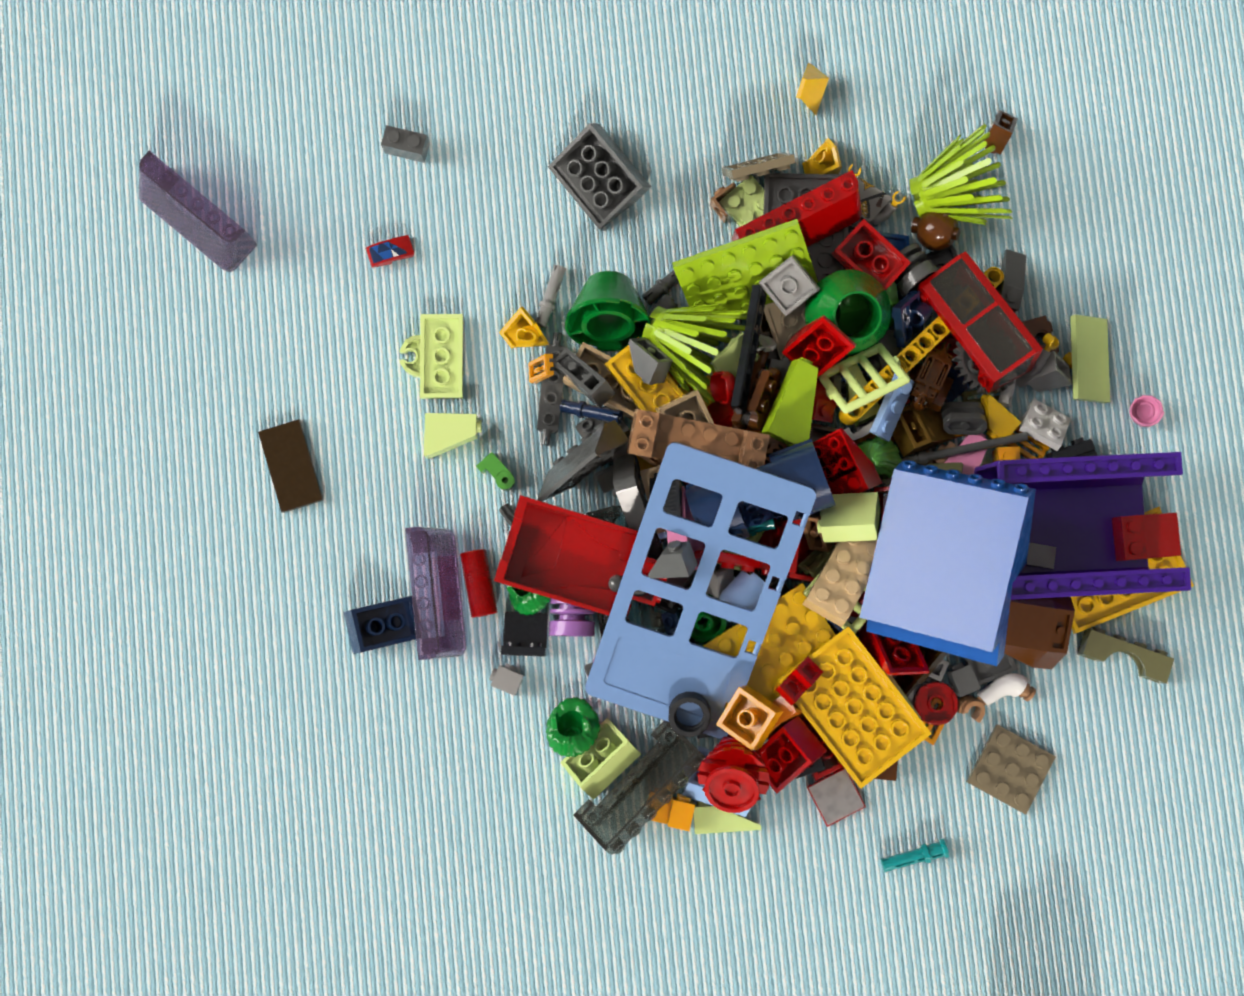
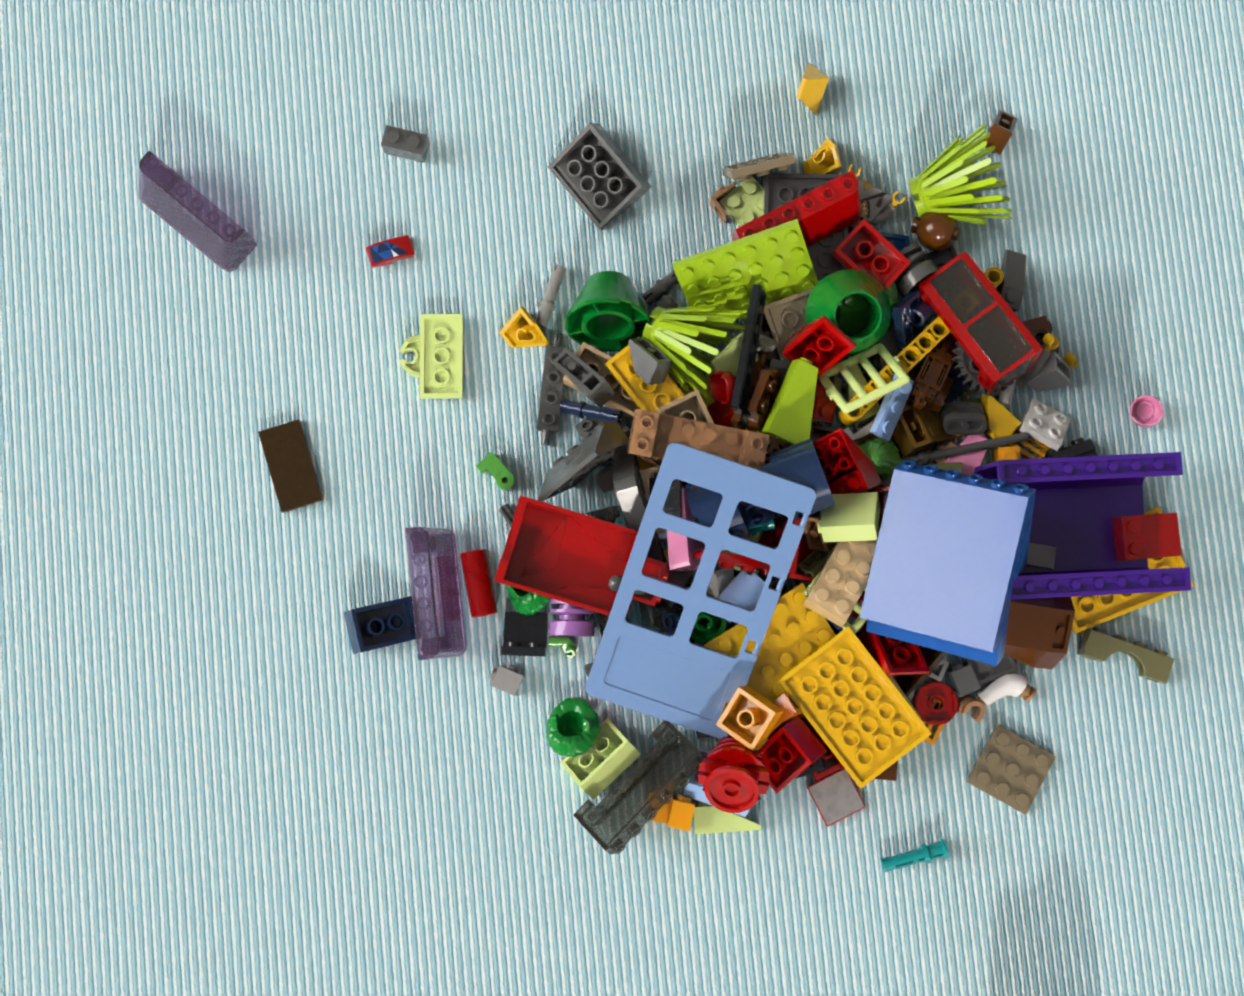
(448, 432): yellowish green slope -> none
(541, 372): light orange tile -> none
(565, 643): none -> bright green arm
(675, 561): dark grey slope -> none
(689, 731): black tyre -> none
(789, 285): light grey tile -> none
(799, 680): red slope -> none
(1090, 359): yellowish green tile -> none

